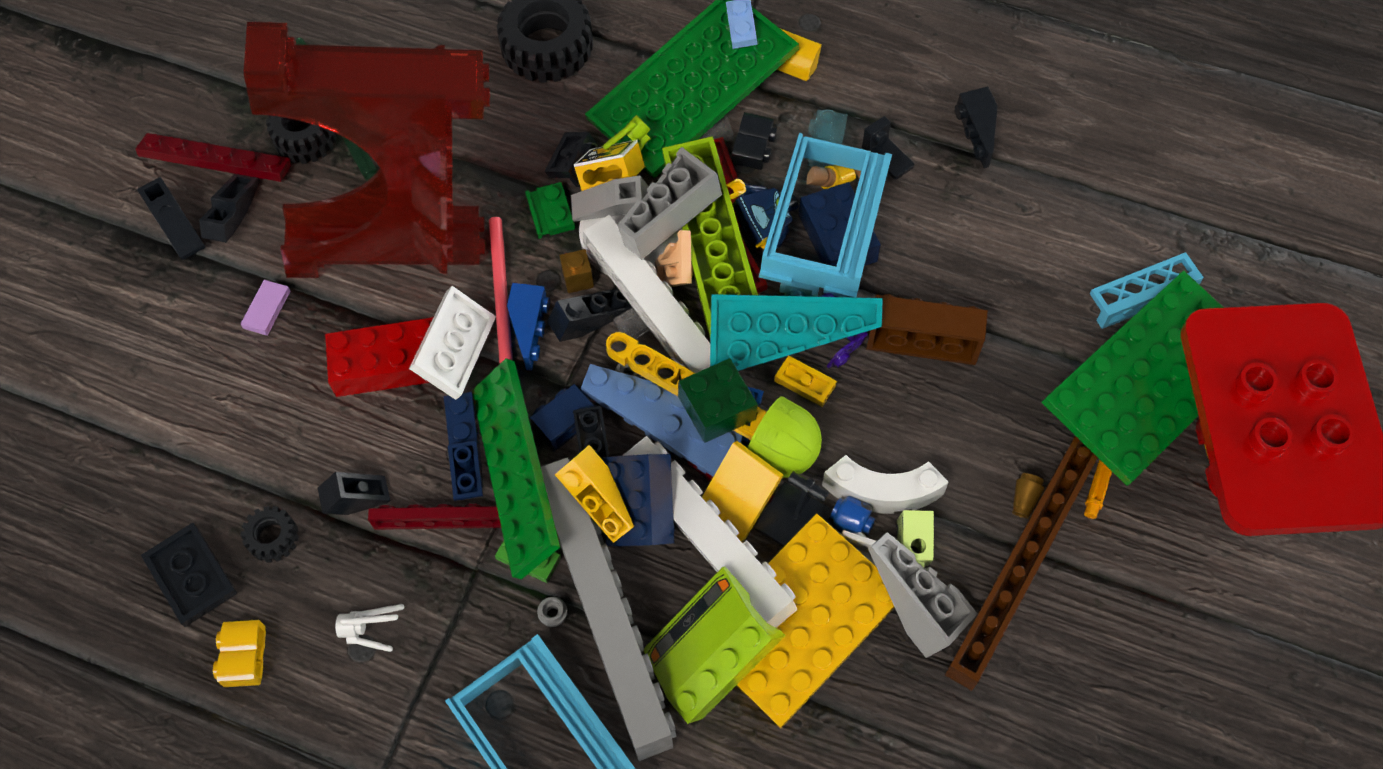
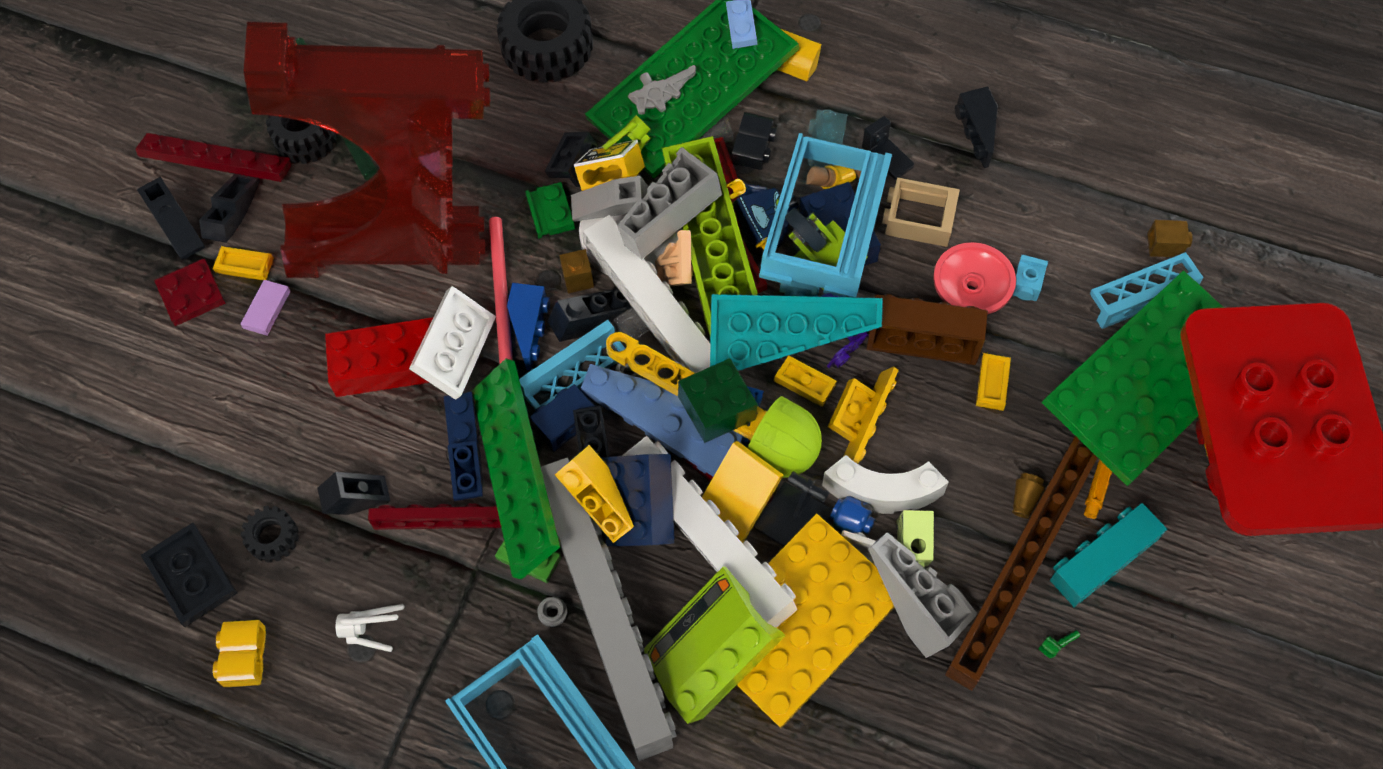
(189, 292): none -> dark red plate
(243, 263): none -> yellow tile
(566, 360): none -> medium azure fence
(657, 93): none -> light grey piece
(822, 246): none -> plate
(859, 411): none -> yellow bracket
(921, 193): none -> tan window
(977, 267): none -> coral dish
(993, 381): none -> yellow tile
(1029, 277): none -> medium azure brick
(1051, 647): none -> green hand
(1107, 554): none -> teal brick
(1168, 238): none -> pearl gold brick

